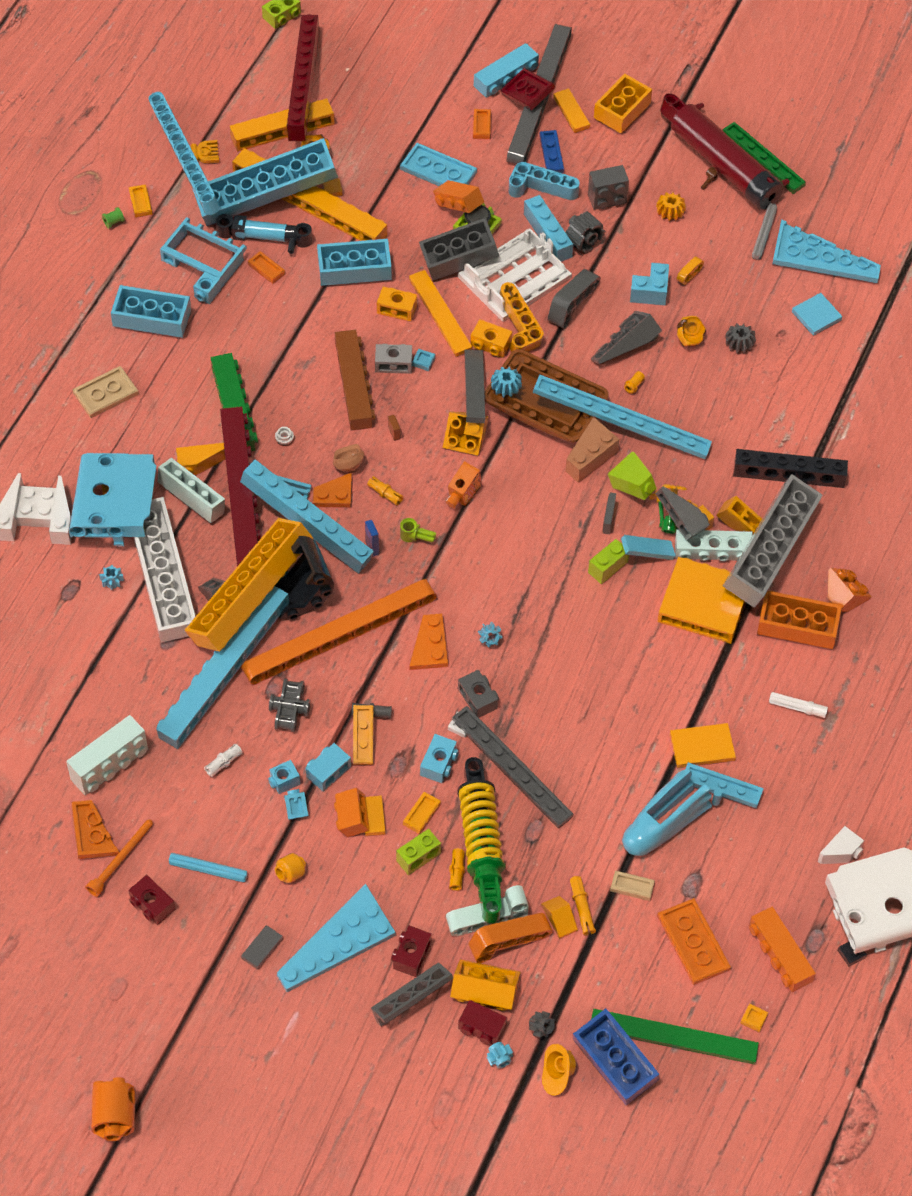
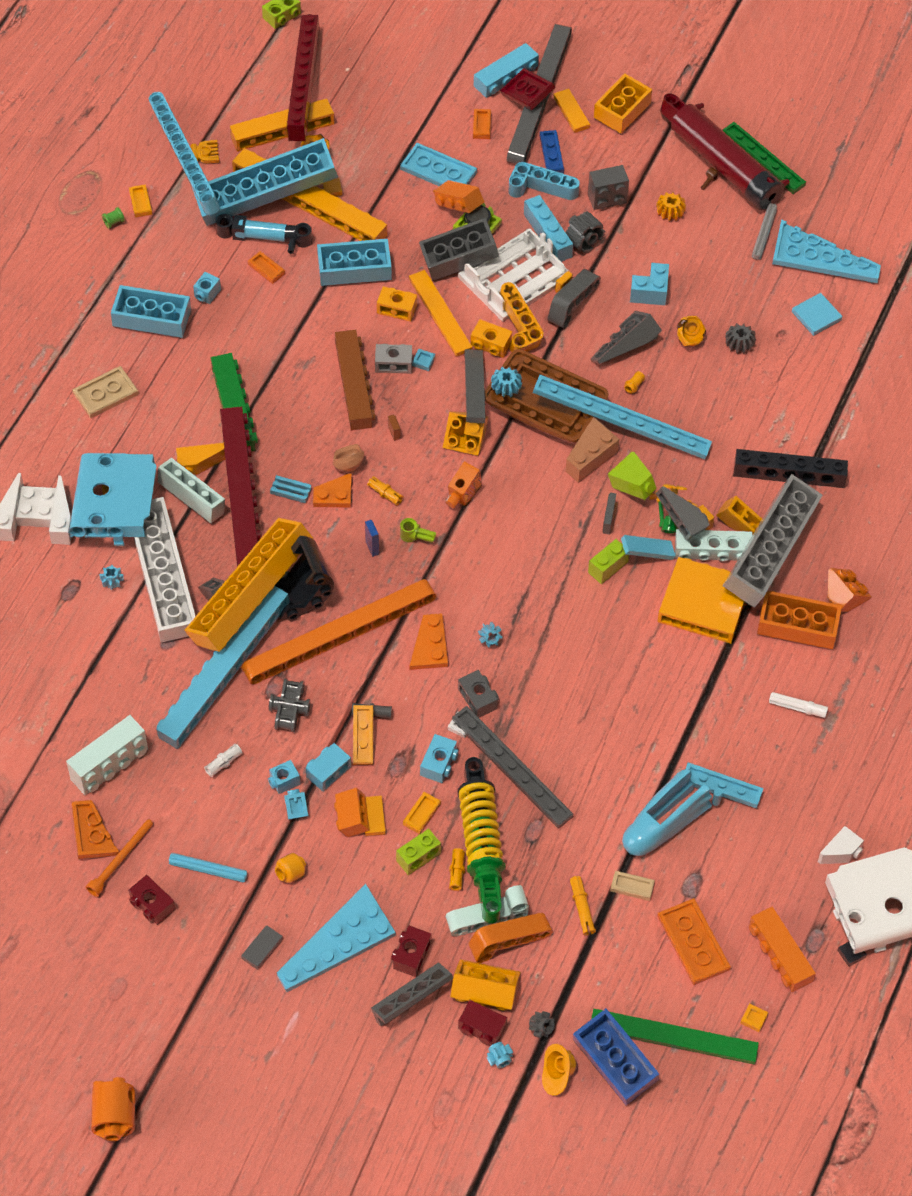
(174, 257): medium azure hinge -> none
(284, 431): white plate -> none
(299, 509): medium azure brick -> none
(560, 916): light orange slope -> none
(563, 280): none -> light orange tile
(690, 270): light orange beam -> none
(702, 745): light orange tile -> none

